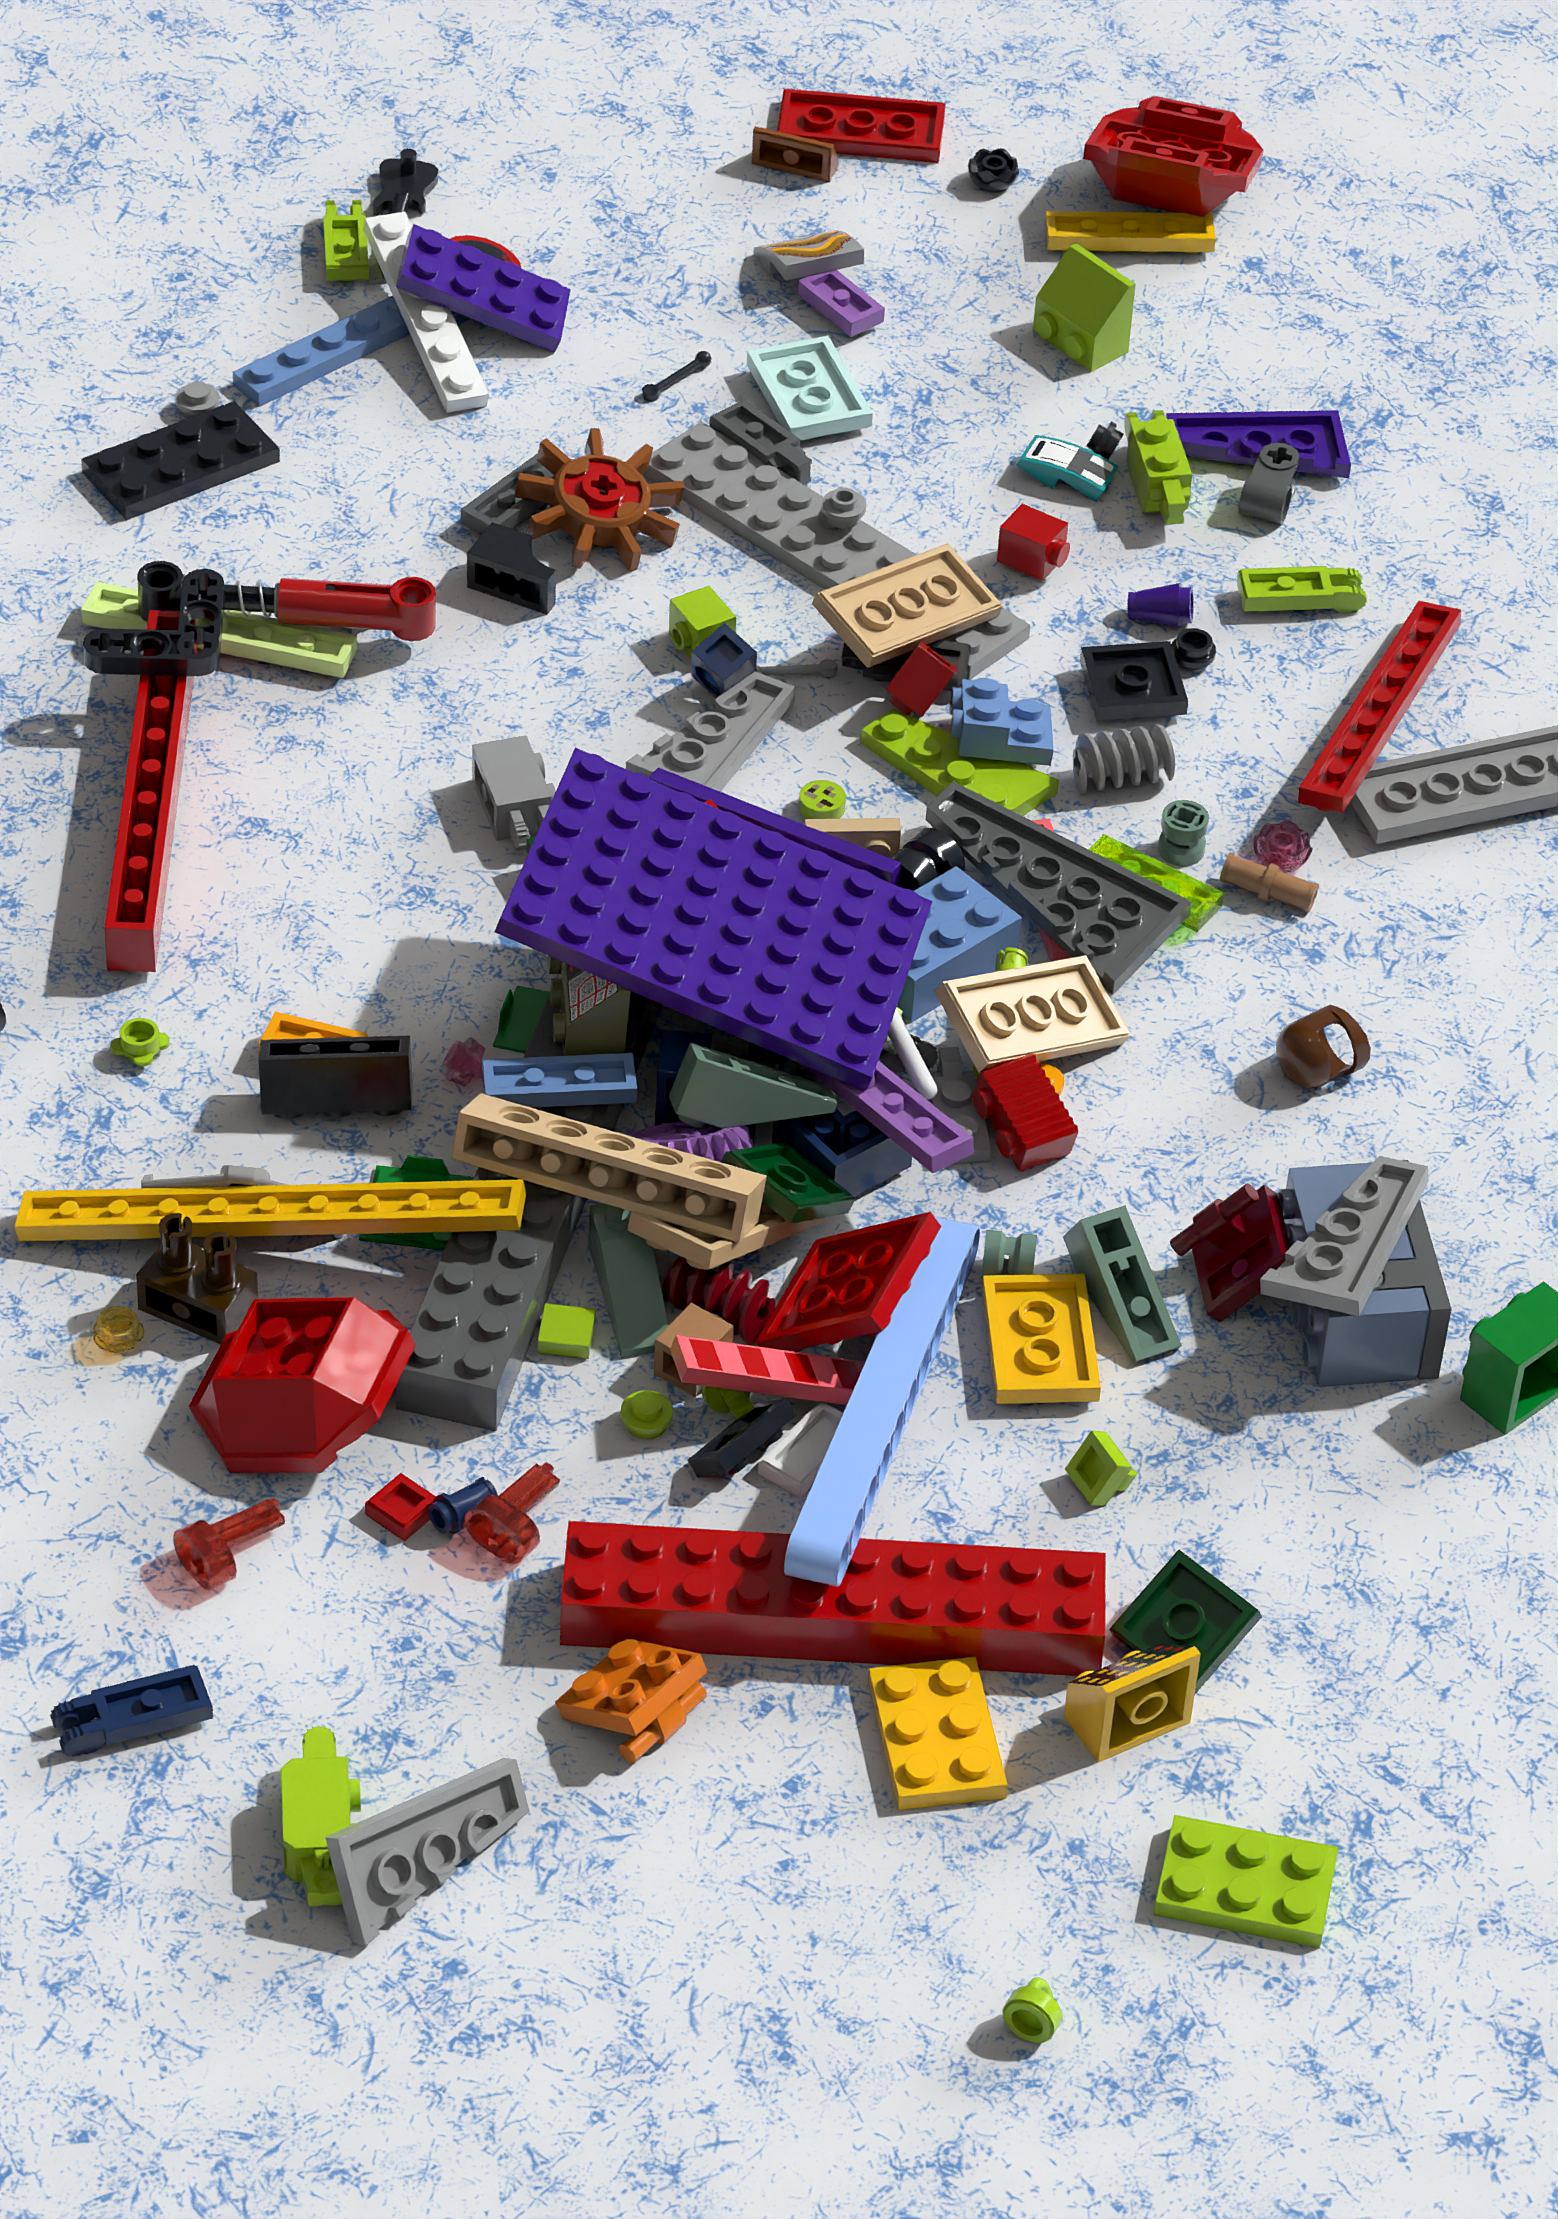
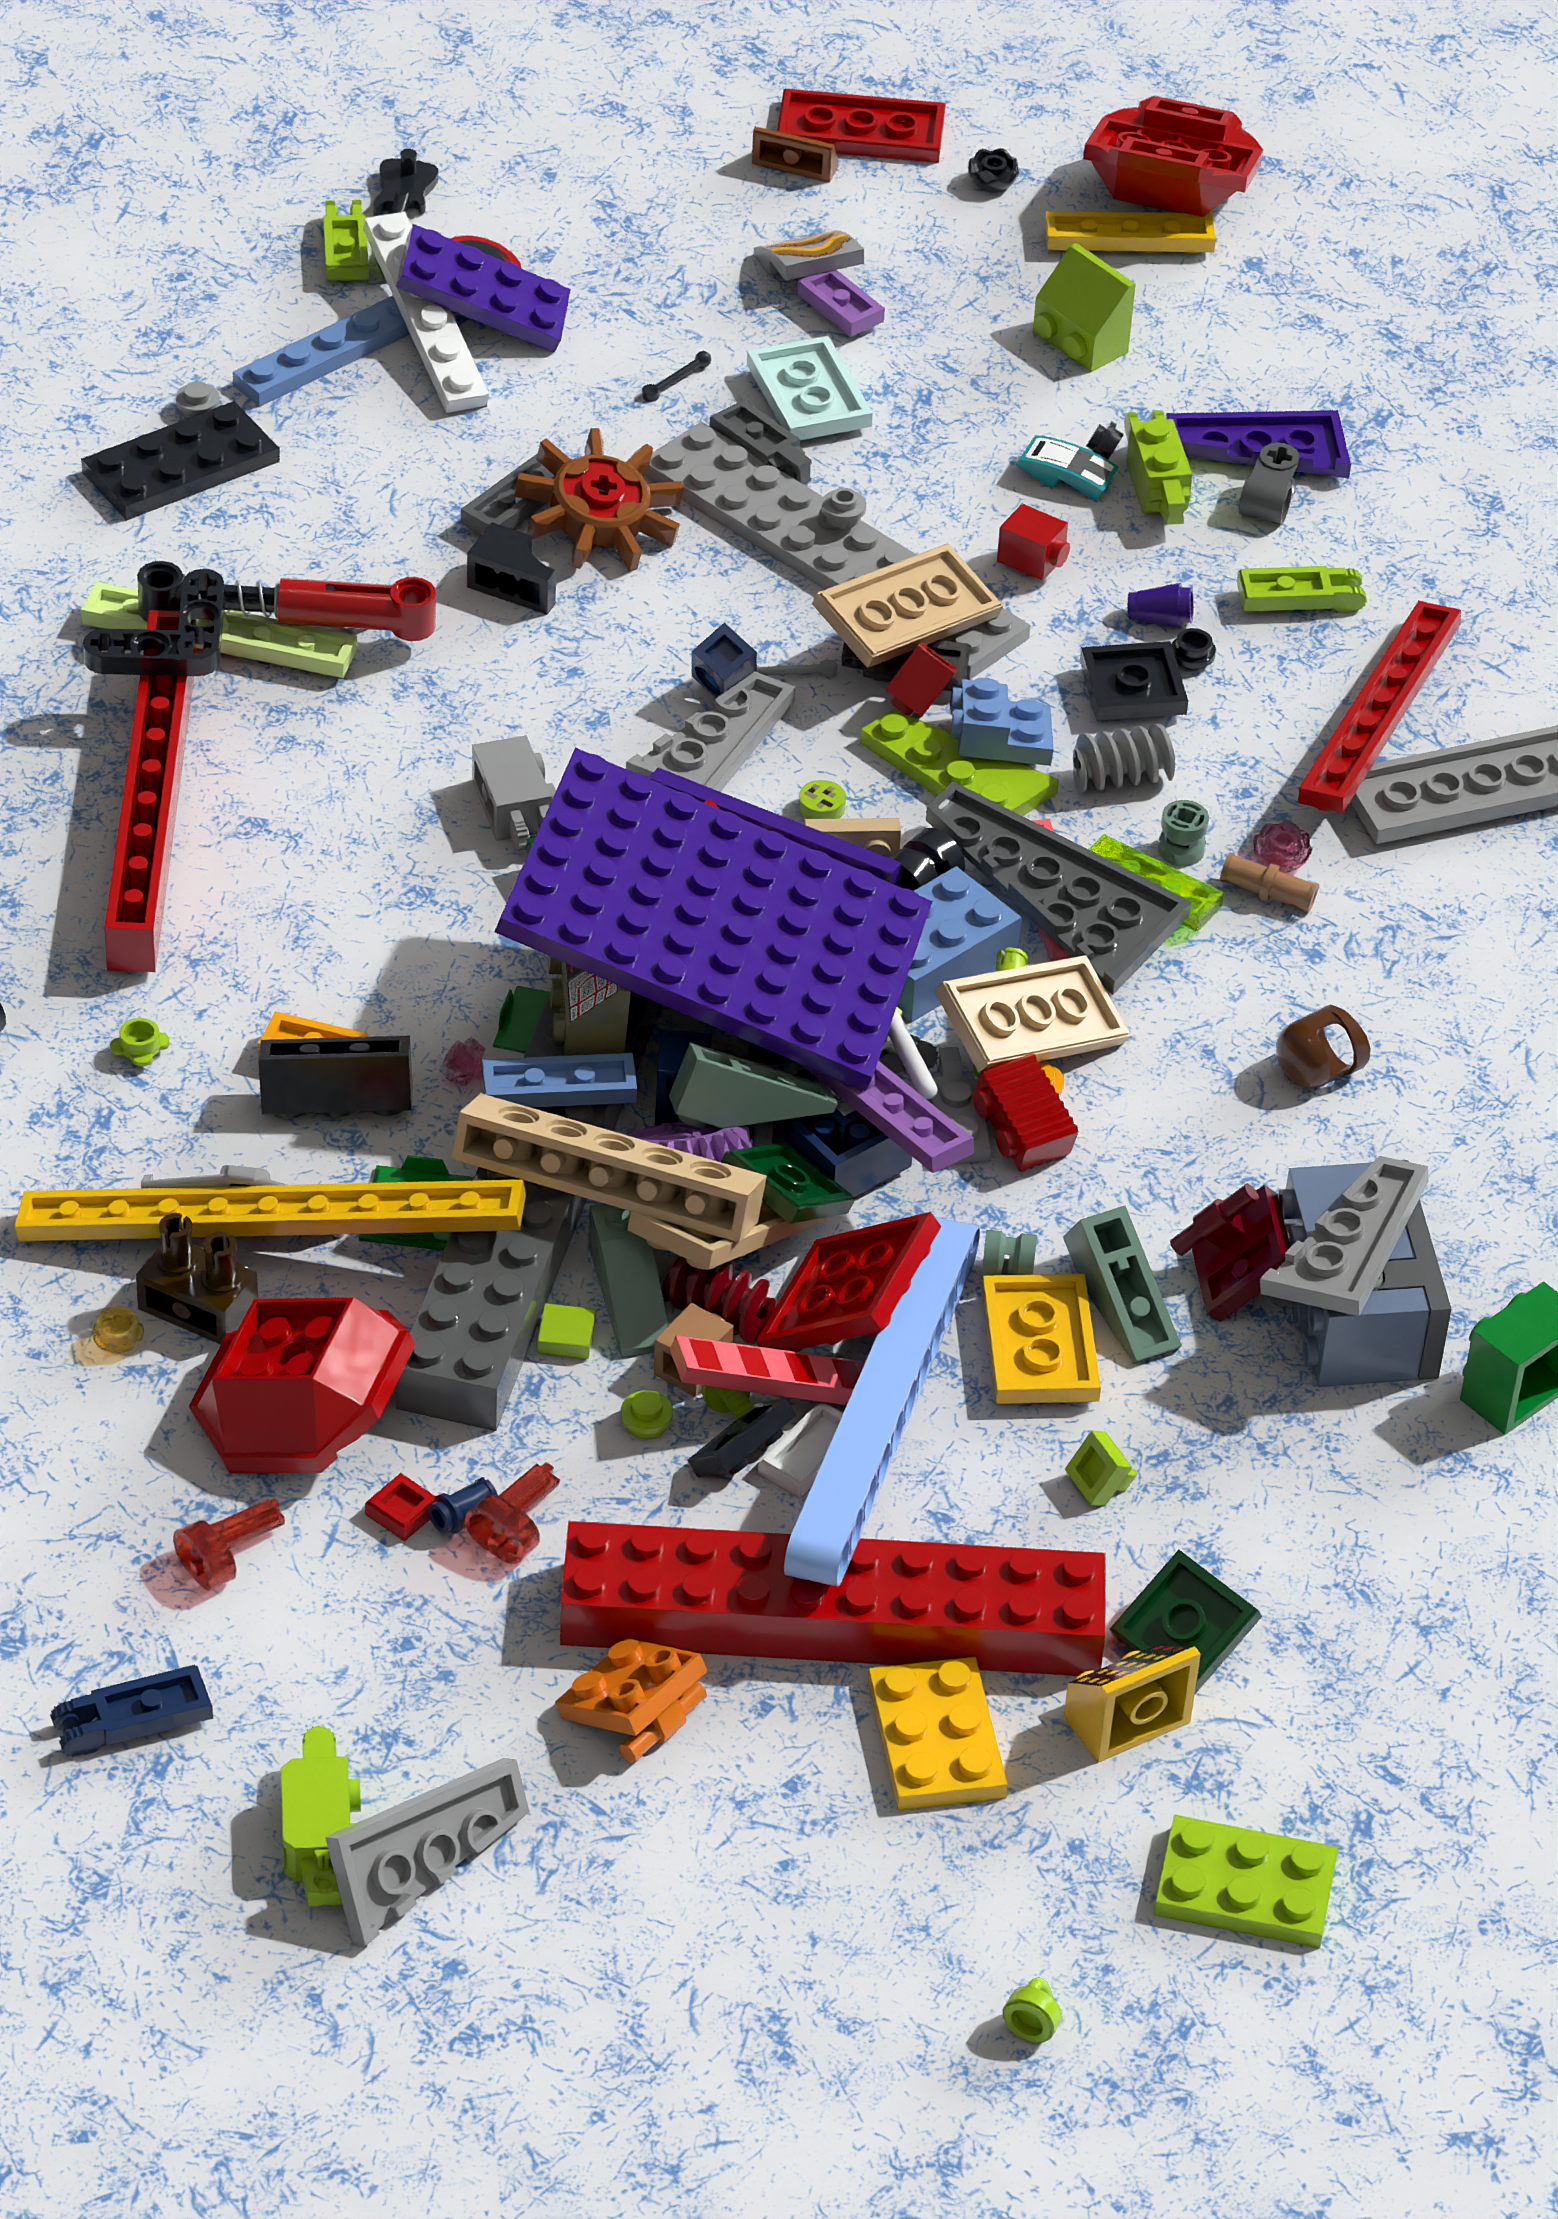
(696, 617): lime brick -> none

